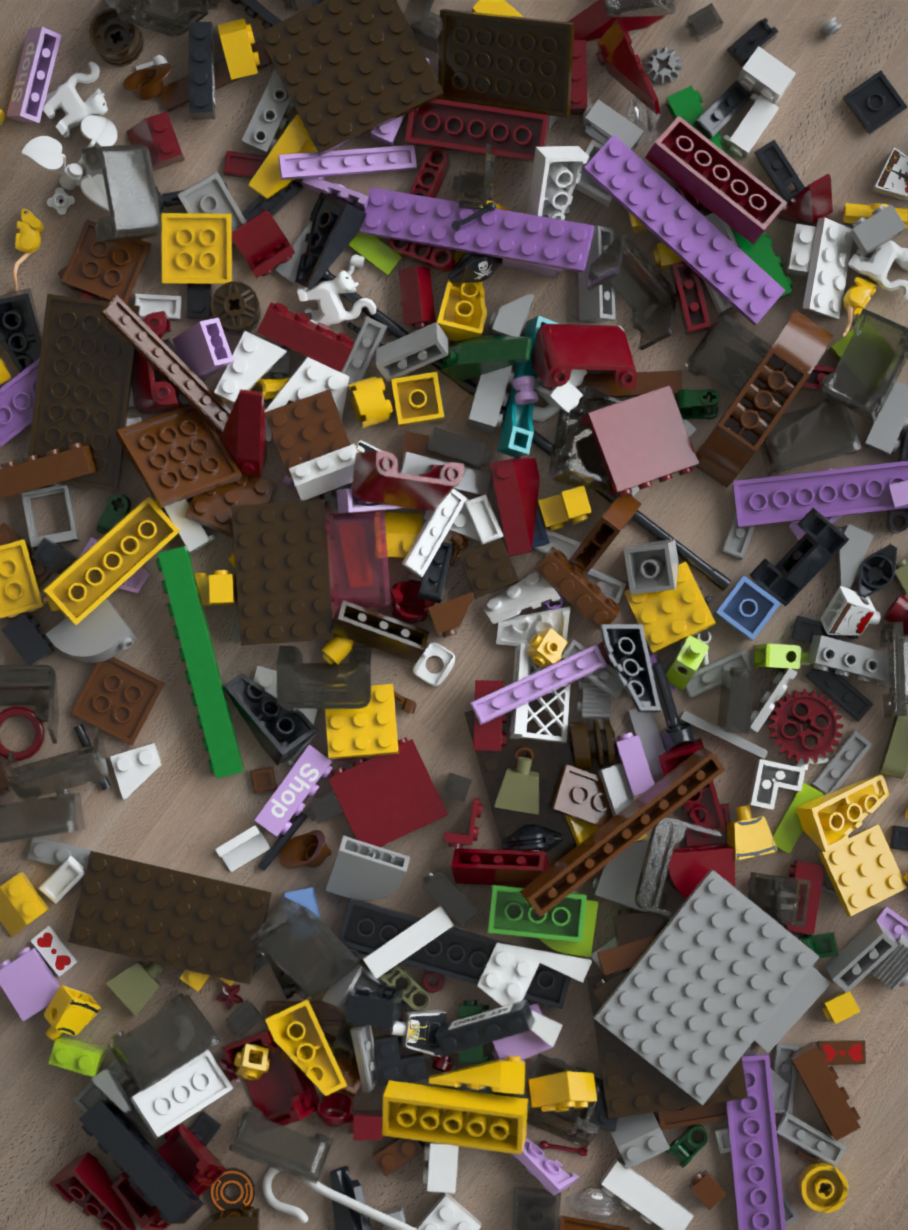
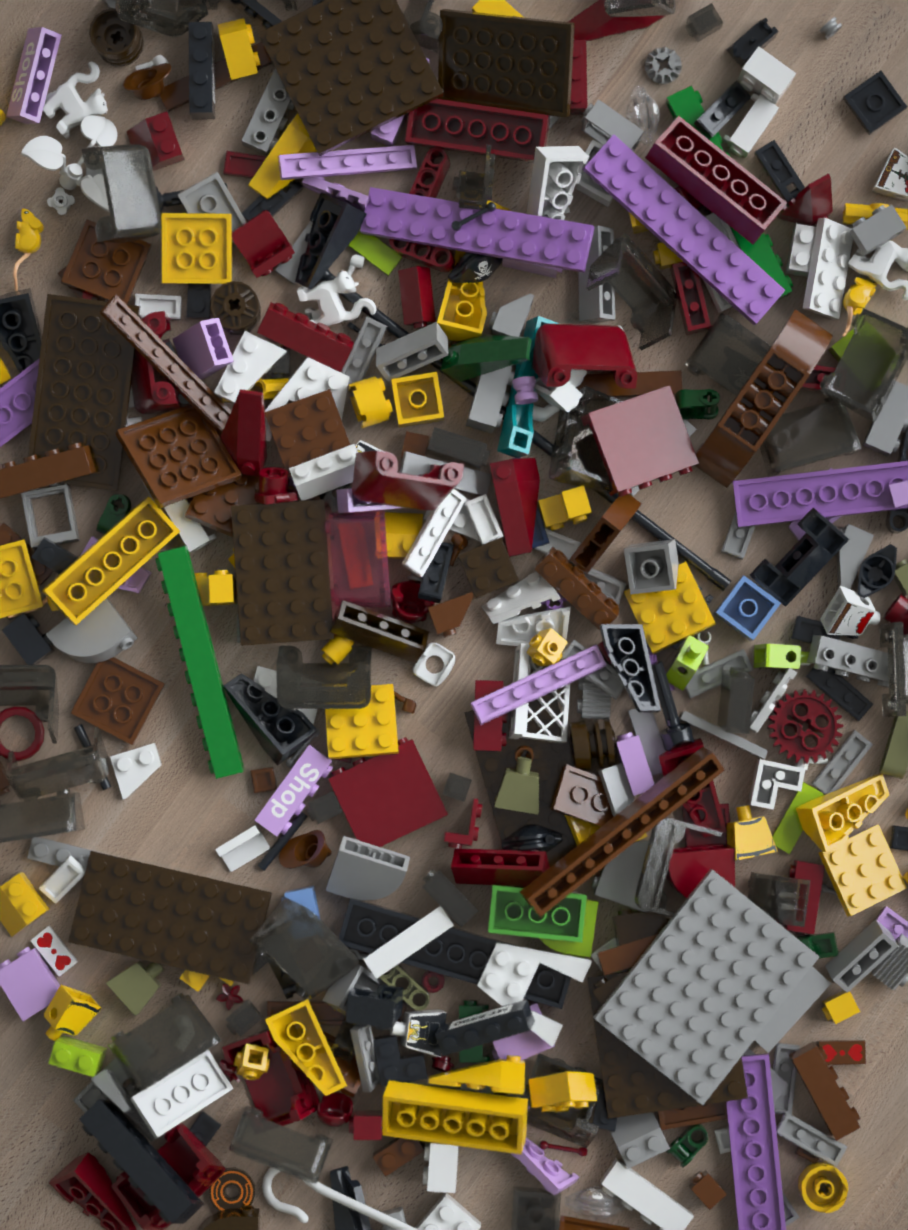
(274, 486): none -> dark red piece
(625, 66): dark red wedge -> none

